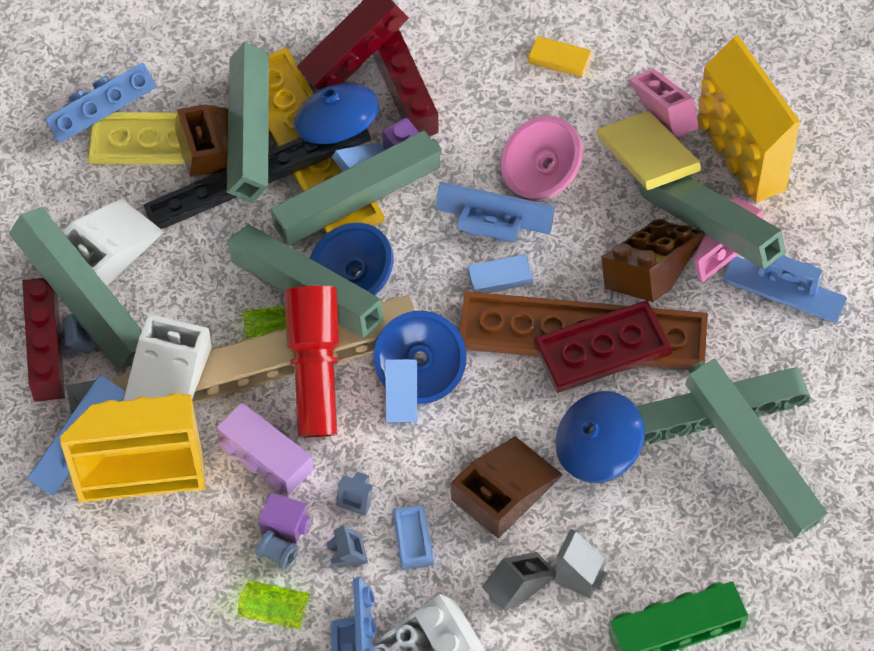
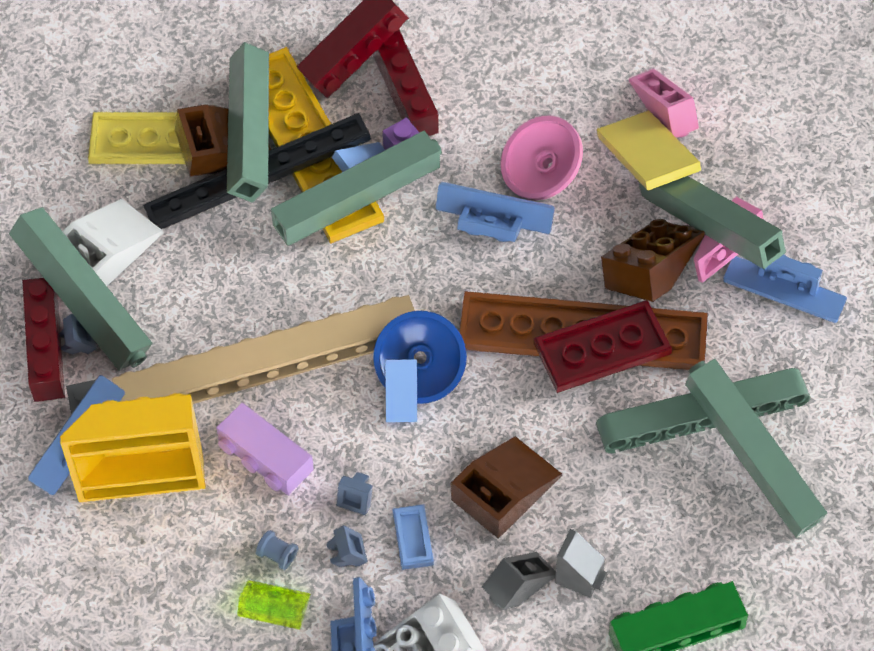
(99, 102): medium blue bracket -> none
(168, 358): white slope -> none
(264, 320): clear neon green slope -> none
(284, 517): medium lavender brick -> none
(287, 268): sand green brick -> none
(313, 337): red piece -> none
(336, 113): blue dish -> none
(356, 249): blue dish -> none
(500, 274): light blue tile -> none
(559, 56): yellow tile -> none
(612, 443): blue dish -> none
(747, 121): yellow slope -> none

